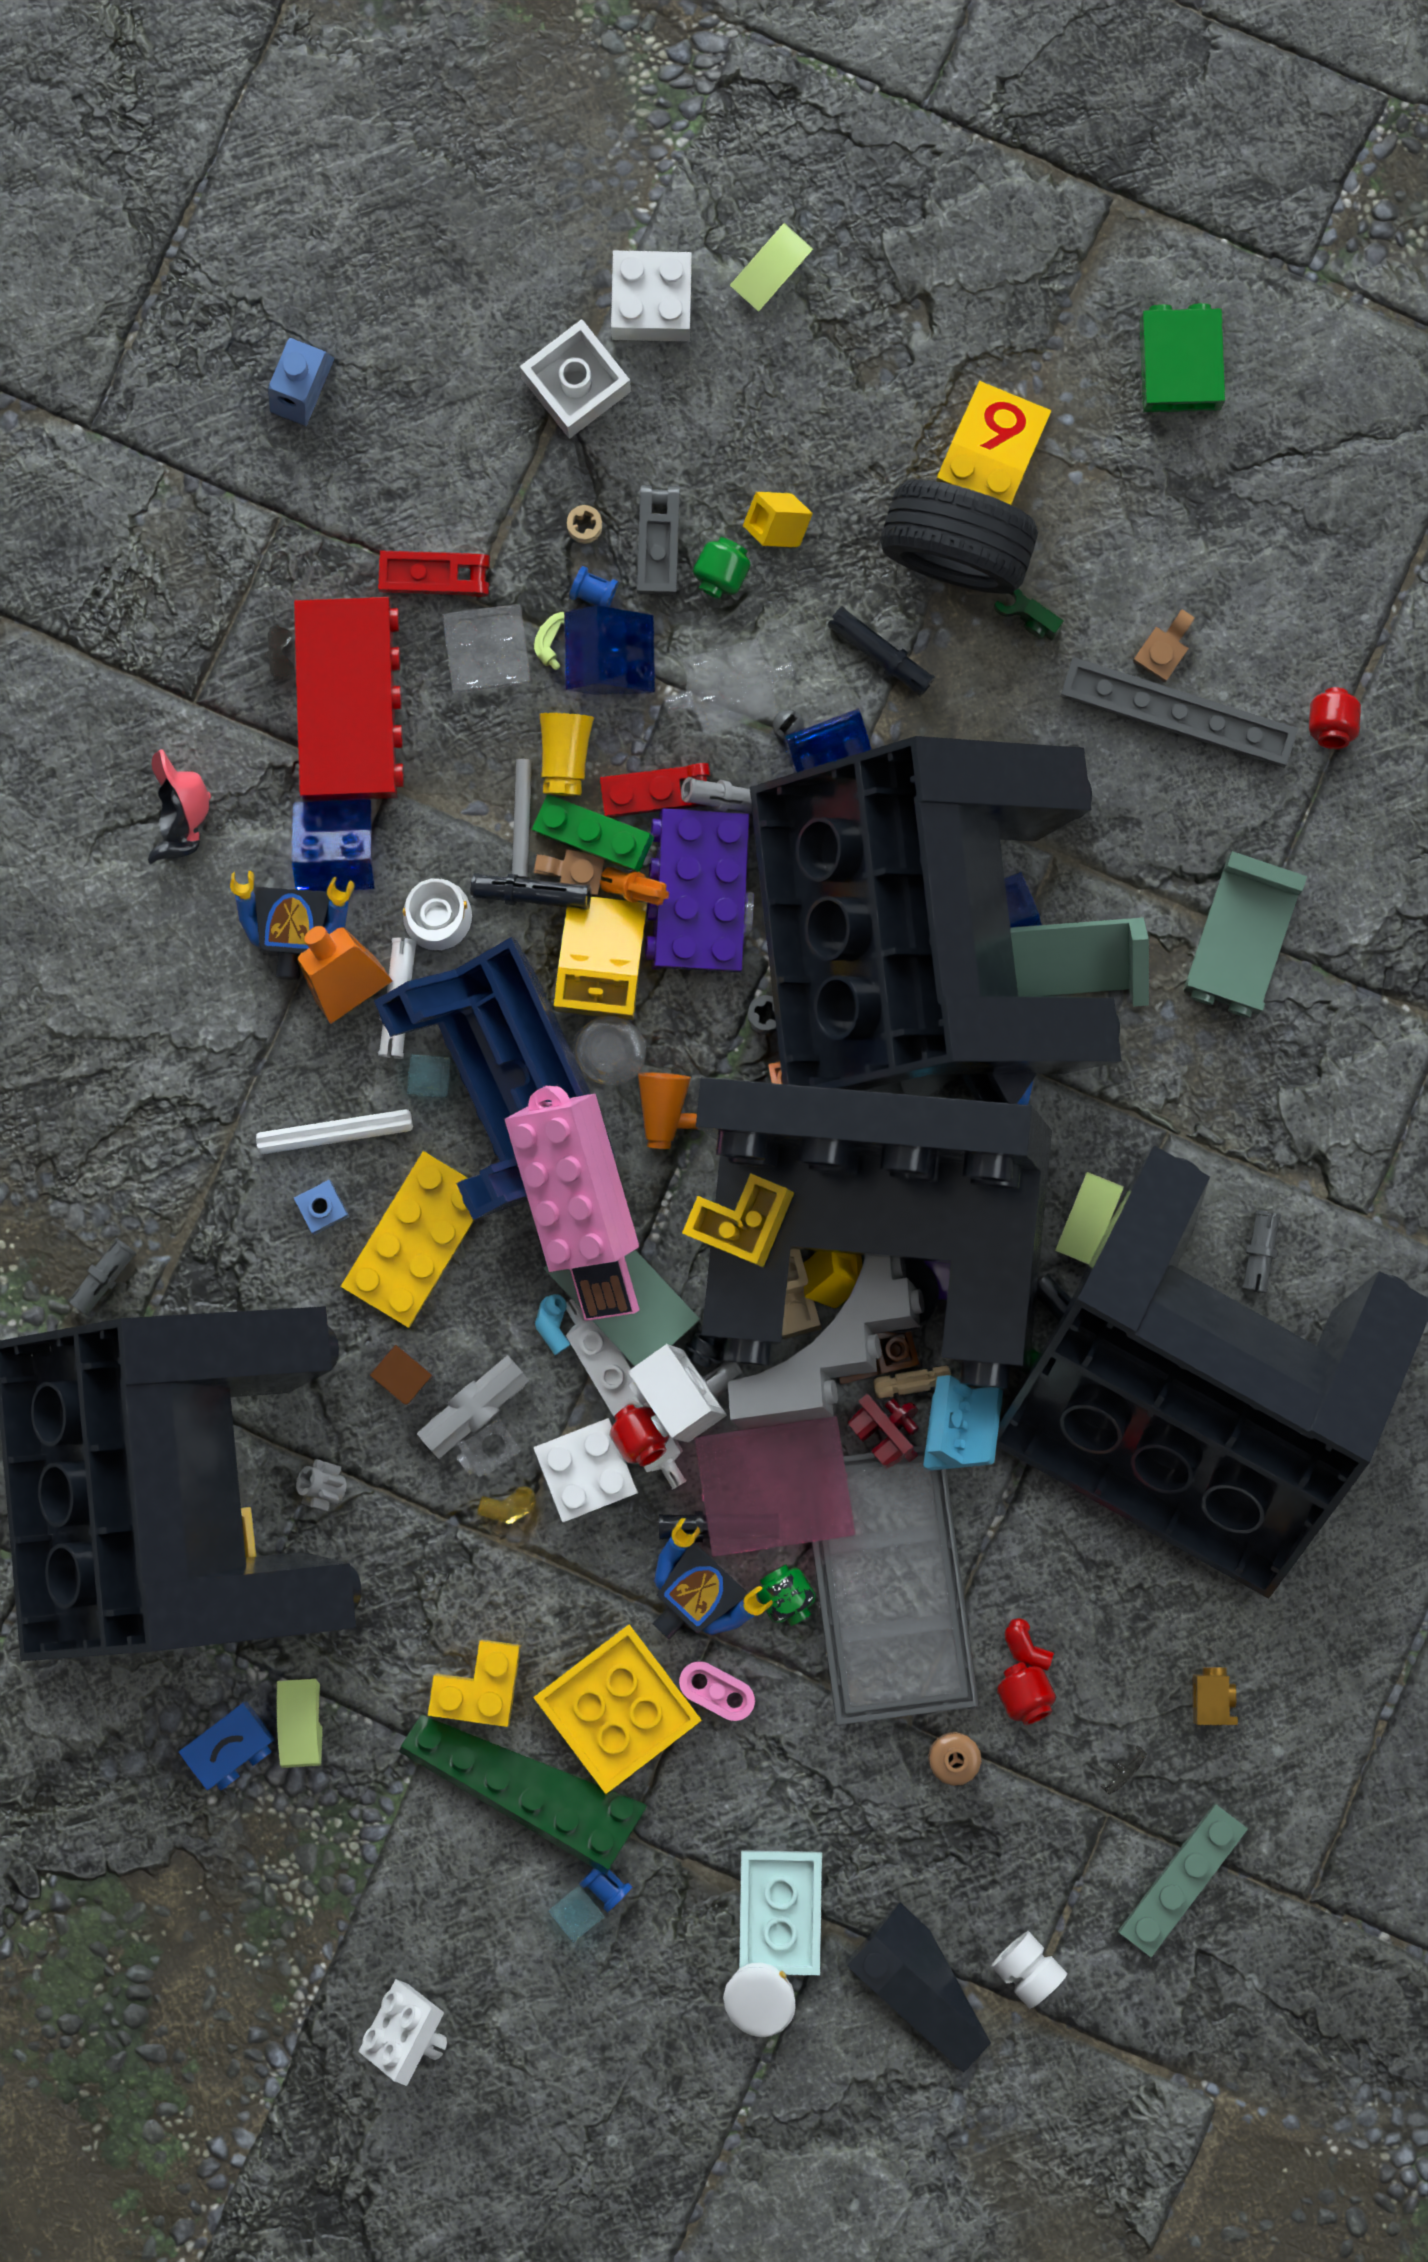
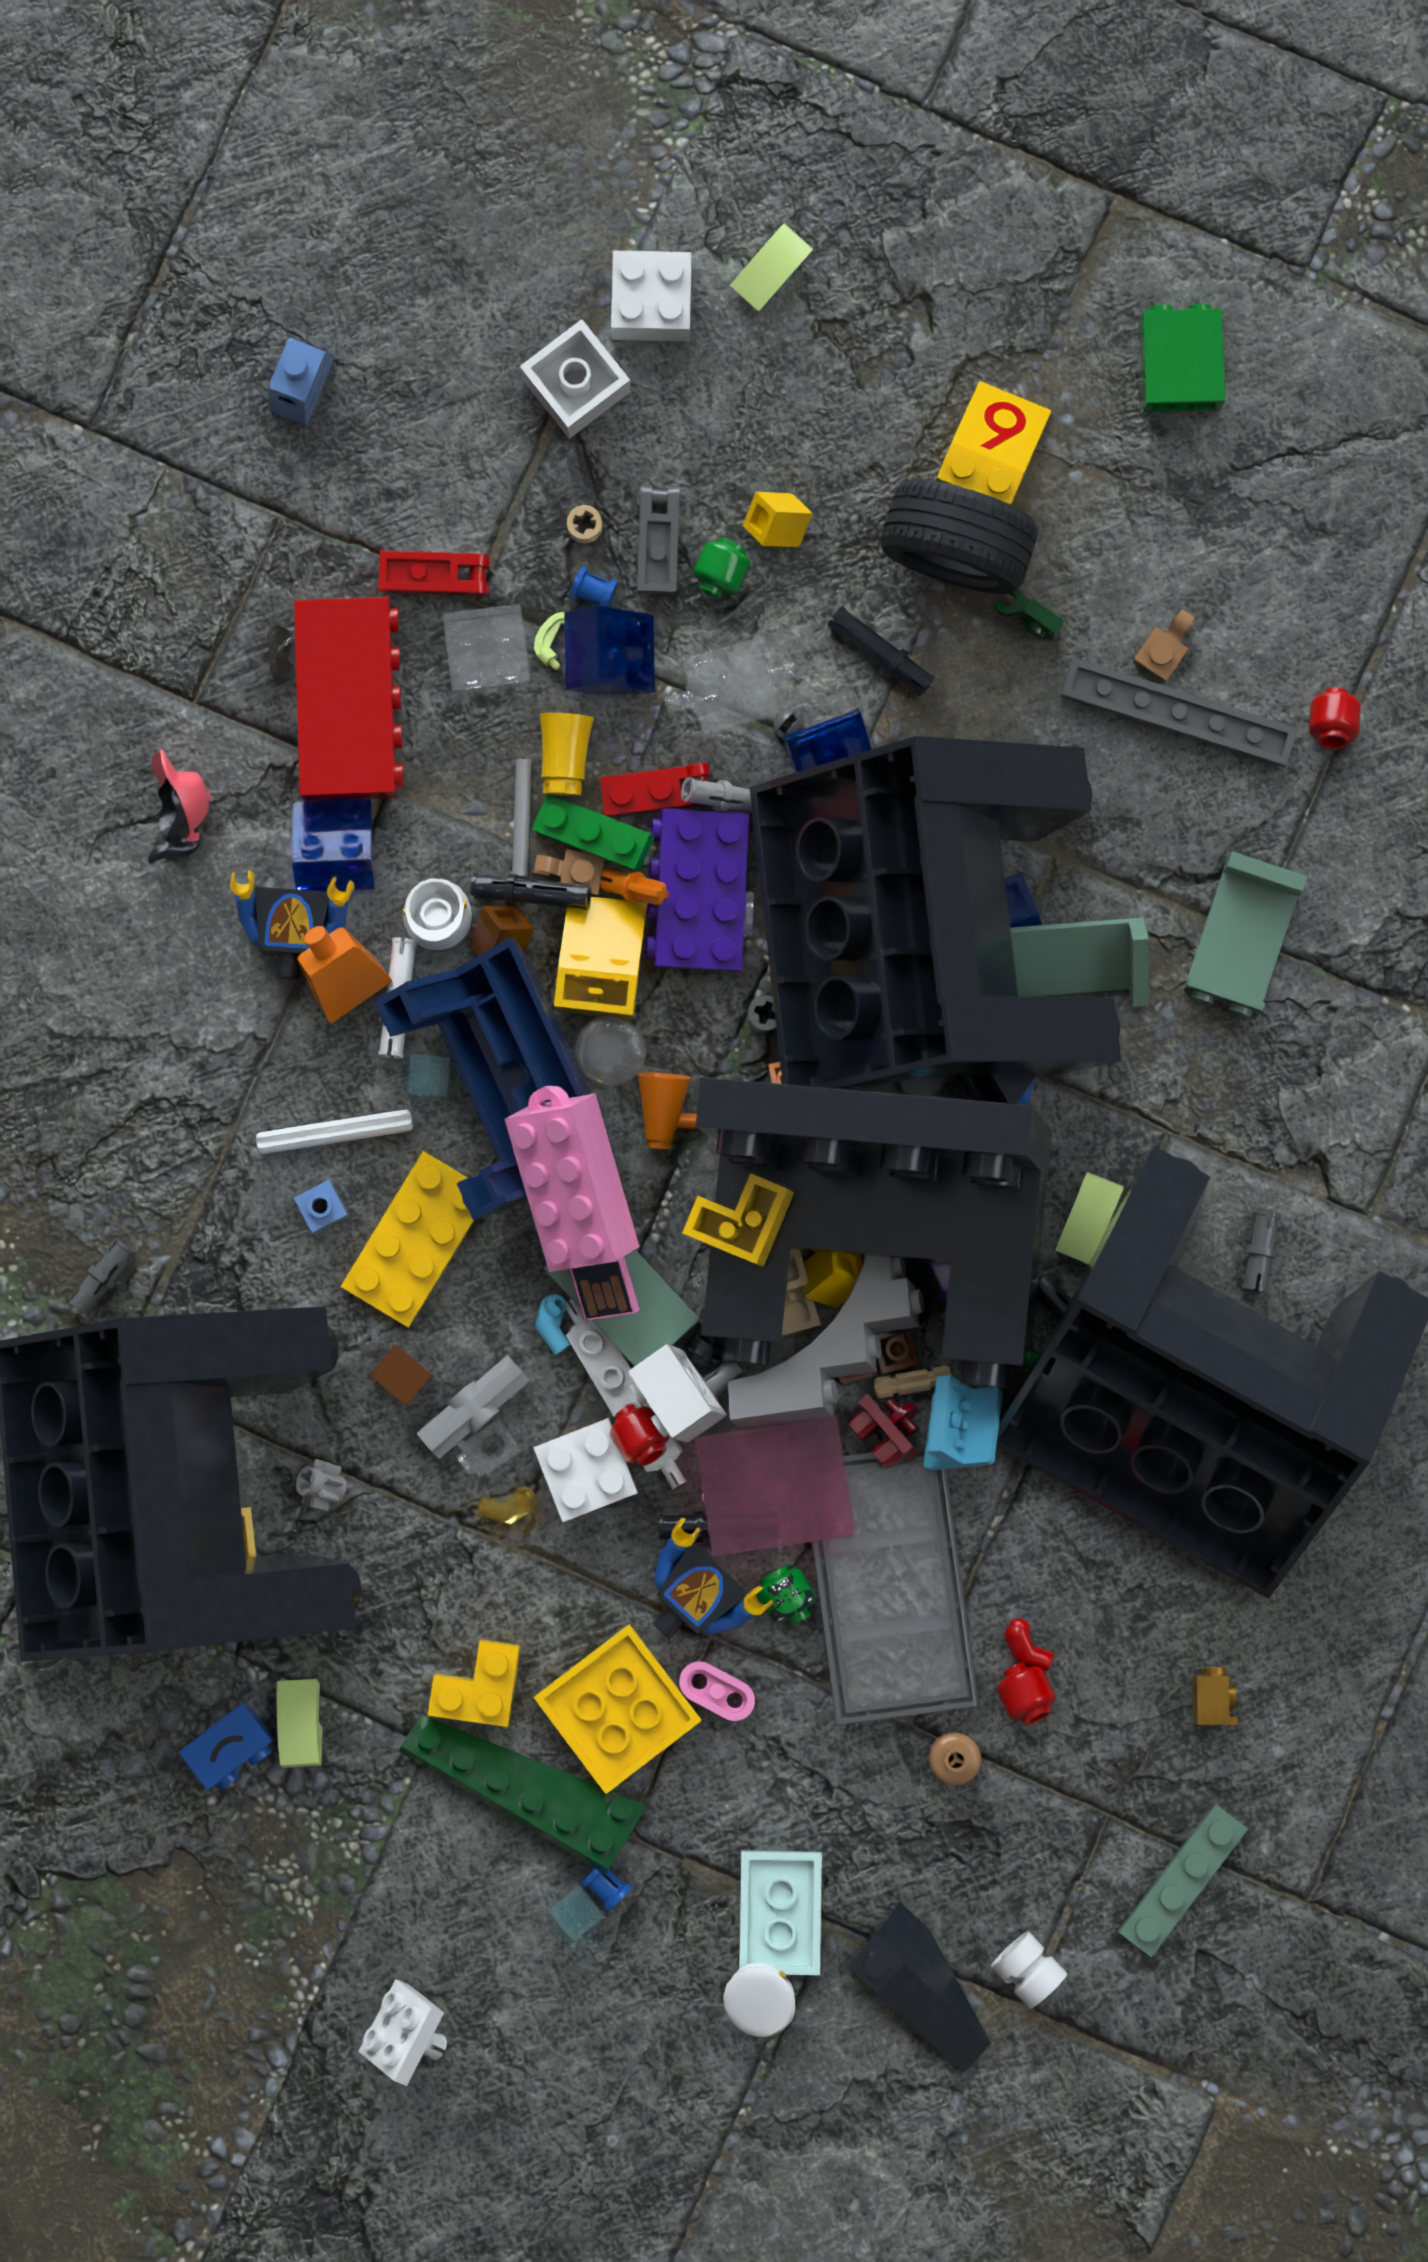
(498, 925): none -> reddish brown panel

